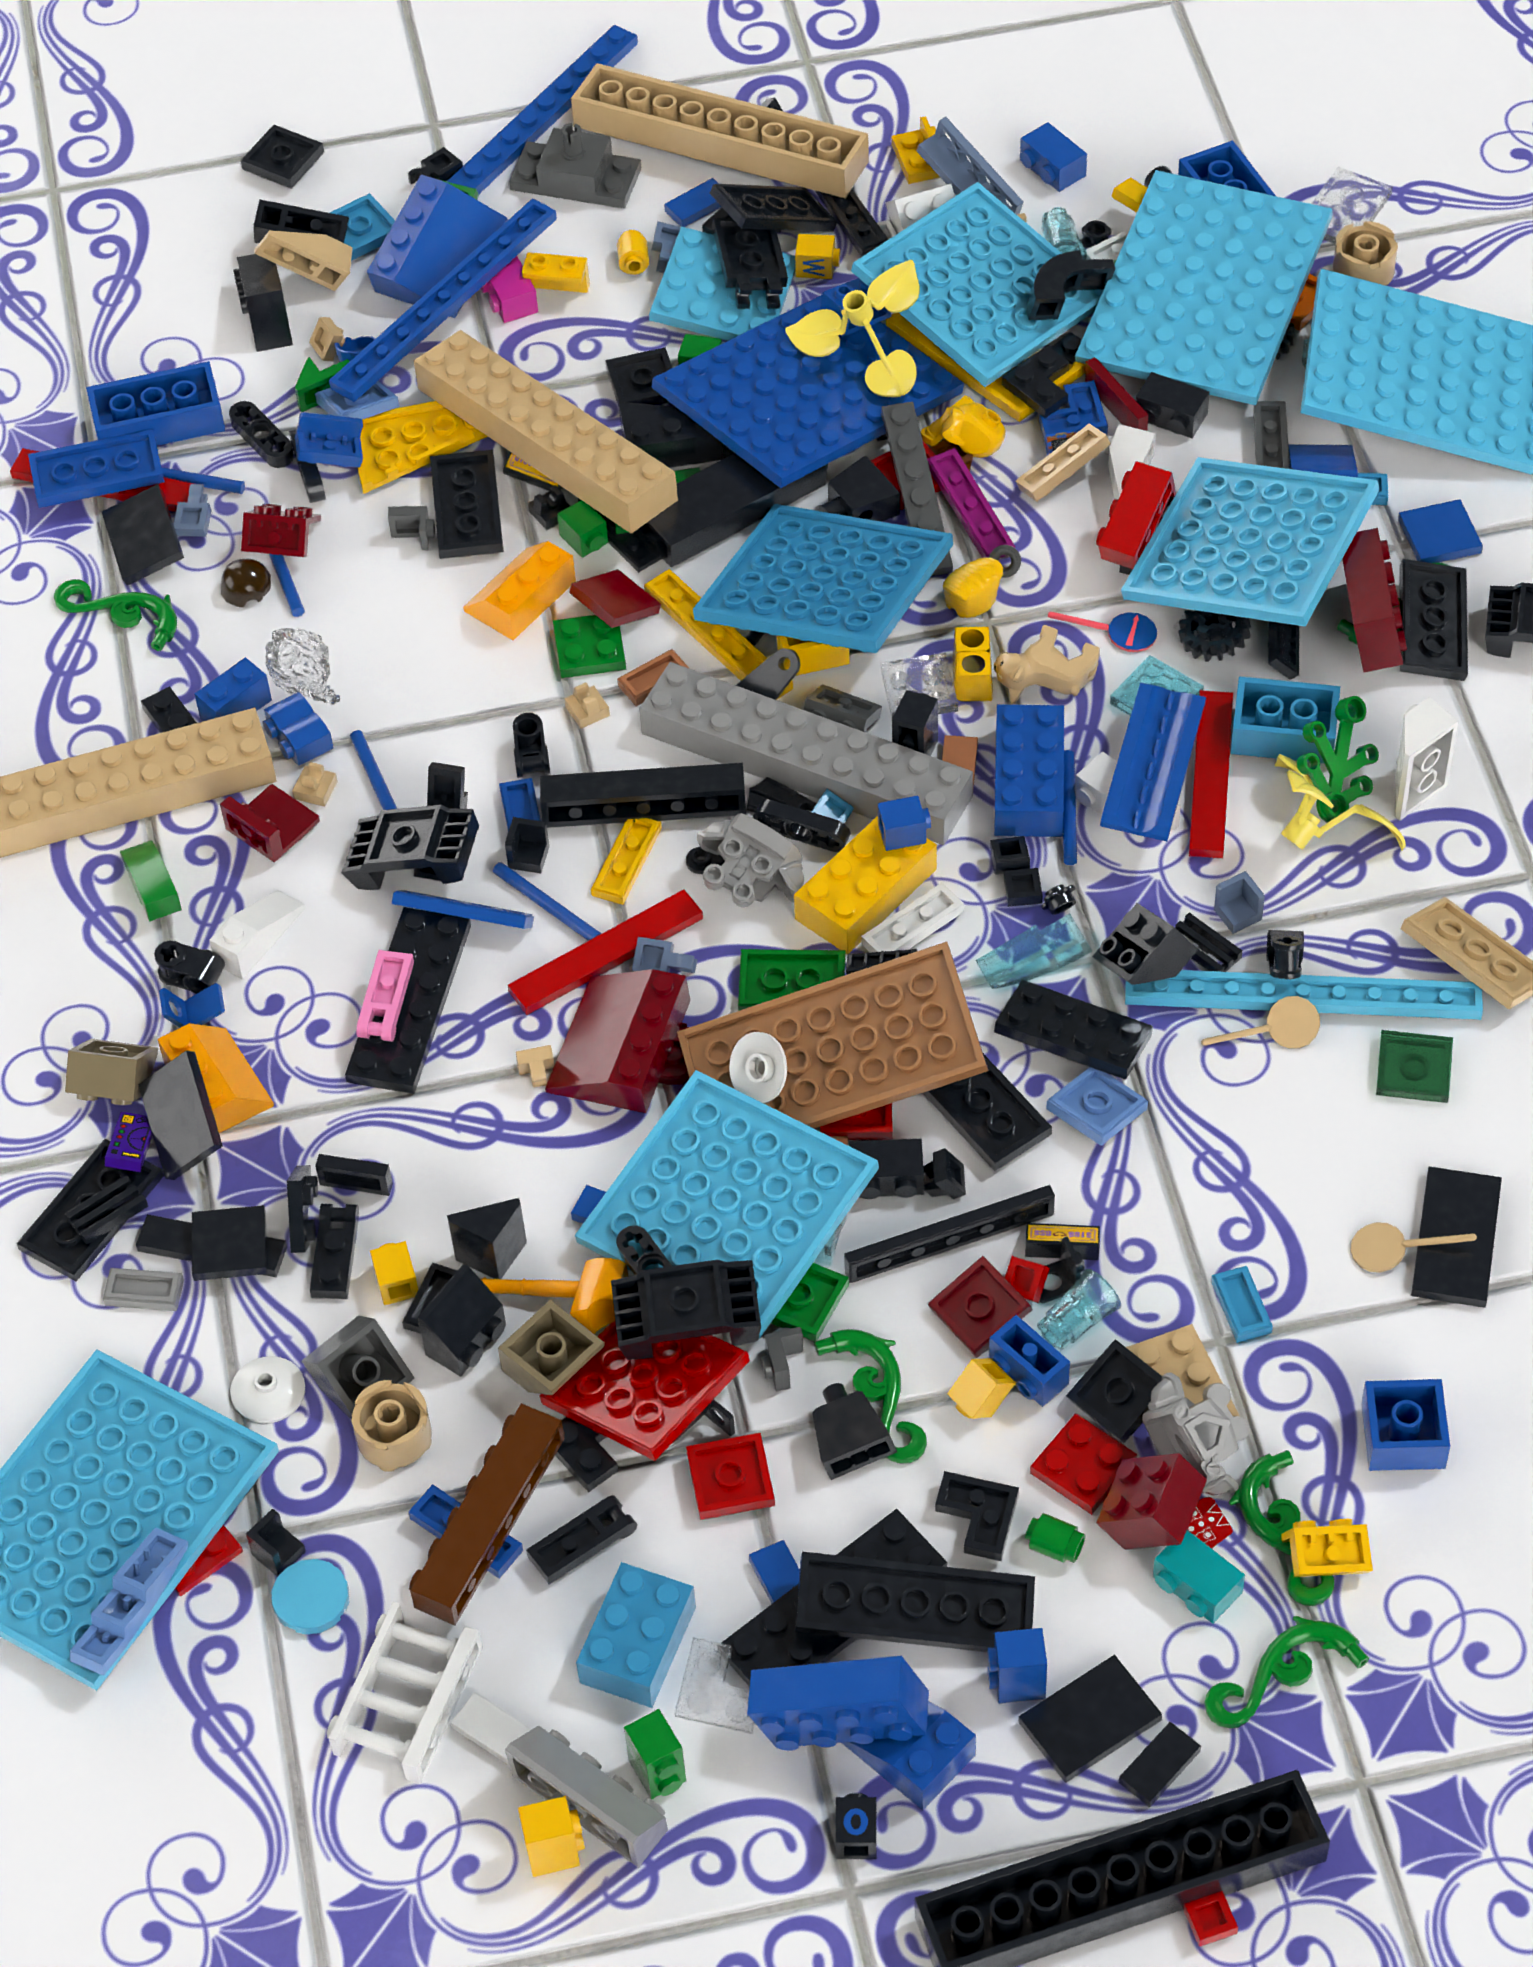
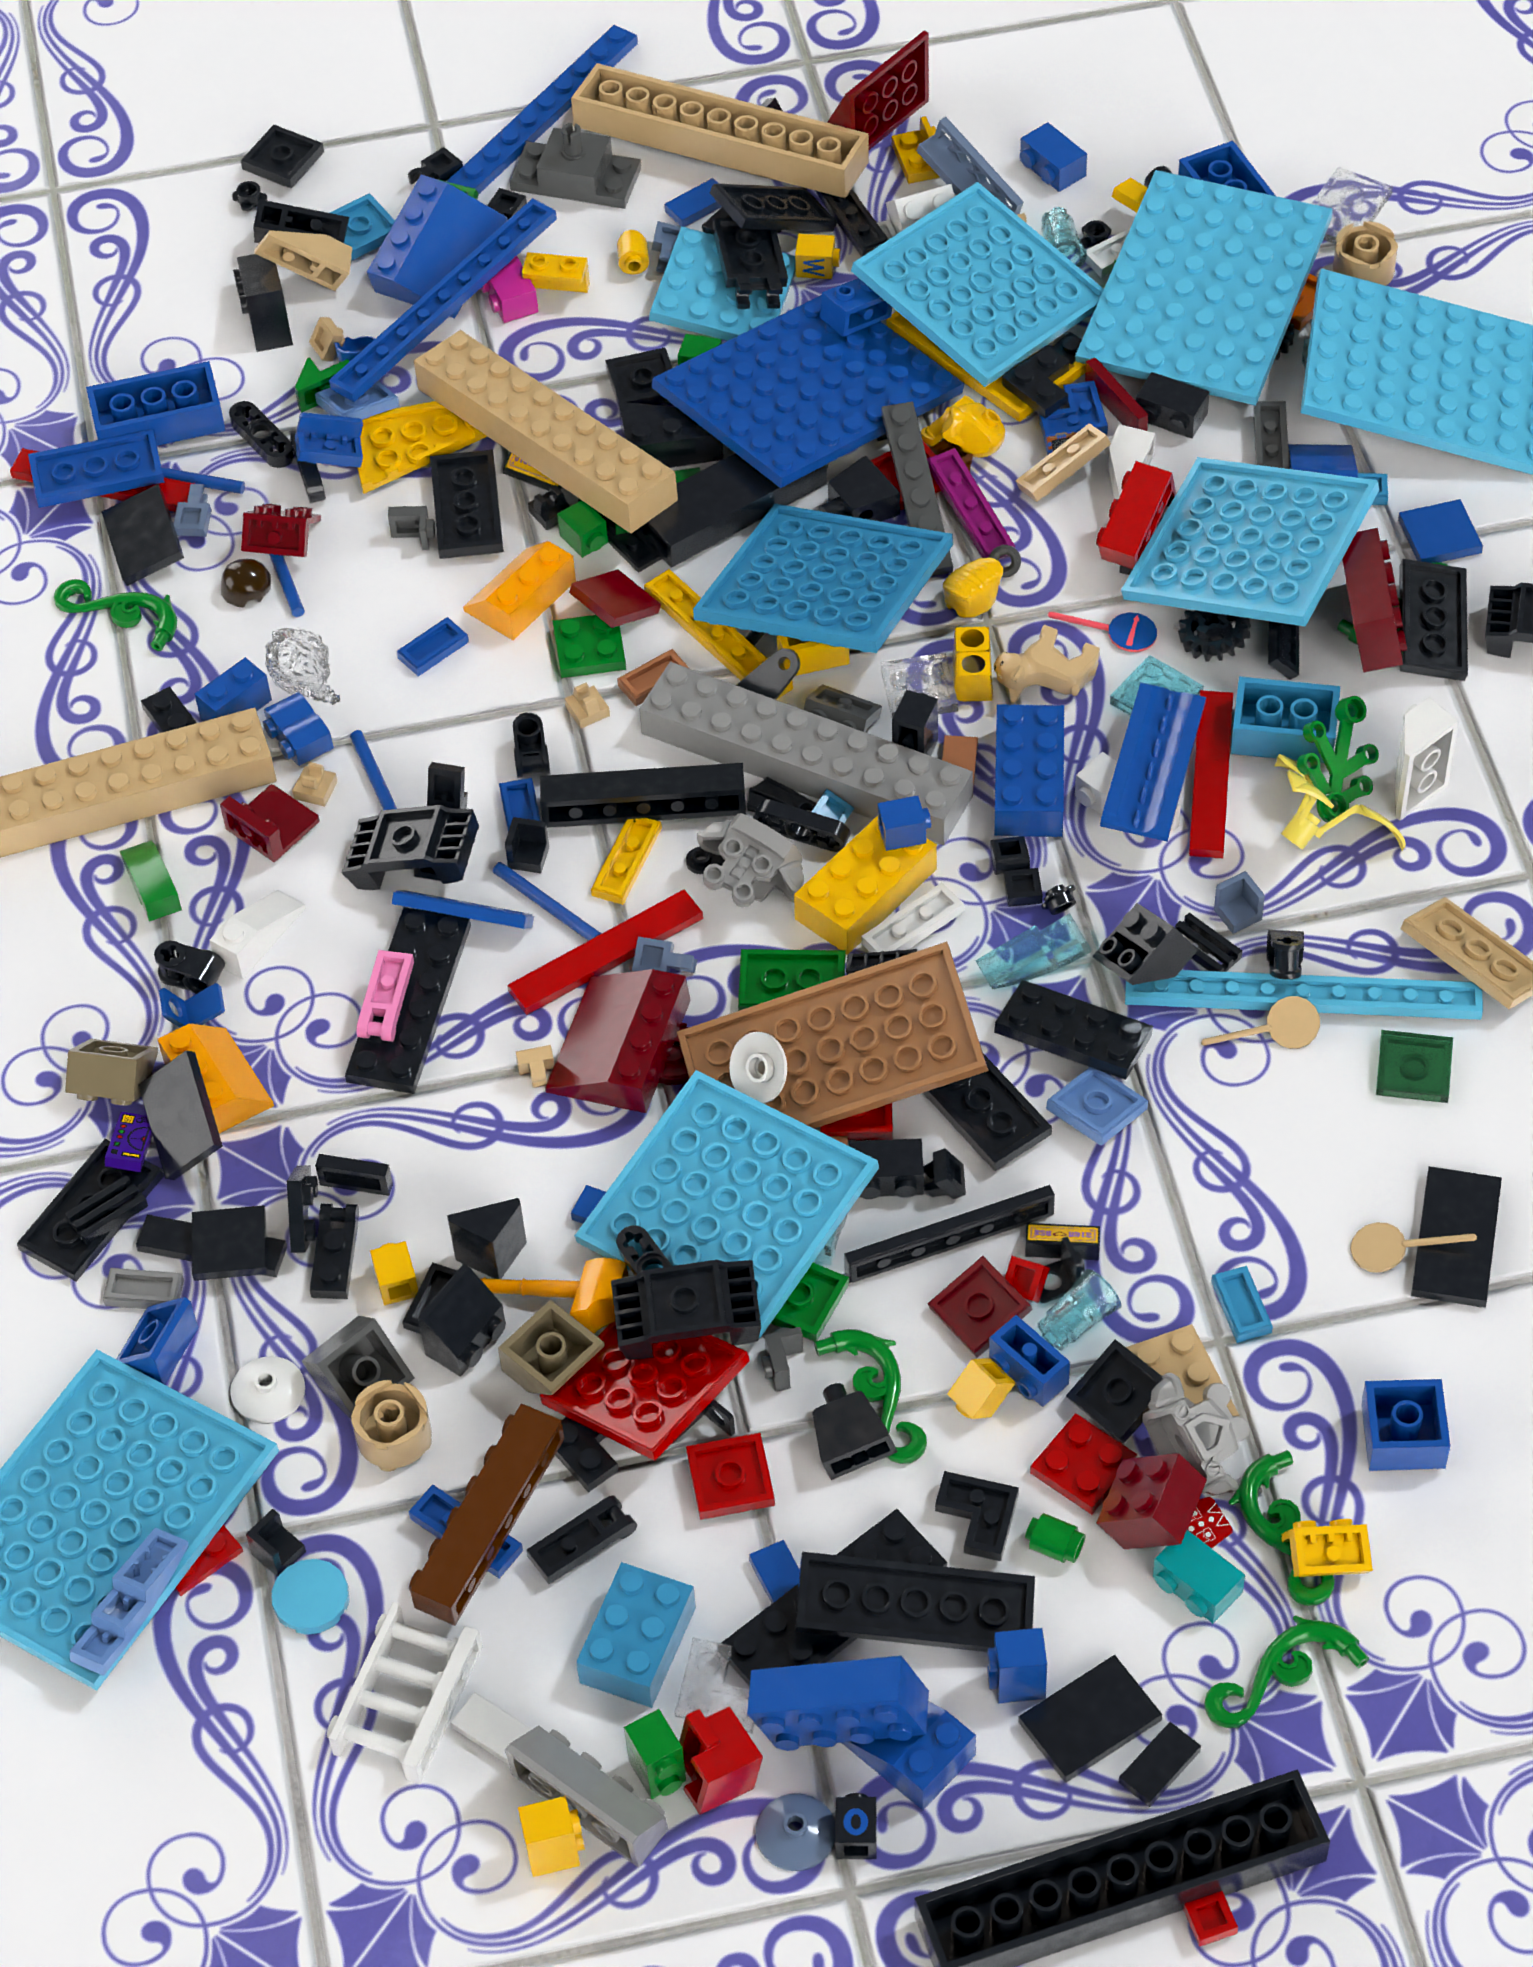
(160, 1339): none -> blue slope
(248, 195): none -> black plate
(432, 646): none -> blue tile
(507, 202): none -> black plate
(717, 1758): none -> red plate
(799, 1848): none -> sand blue dish
(820, 330): light yellow plant -> none
(888, 93): none -> dark red slope
(1065, 274): black arch -> none
(1069, 817): blue bar -> none

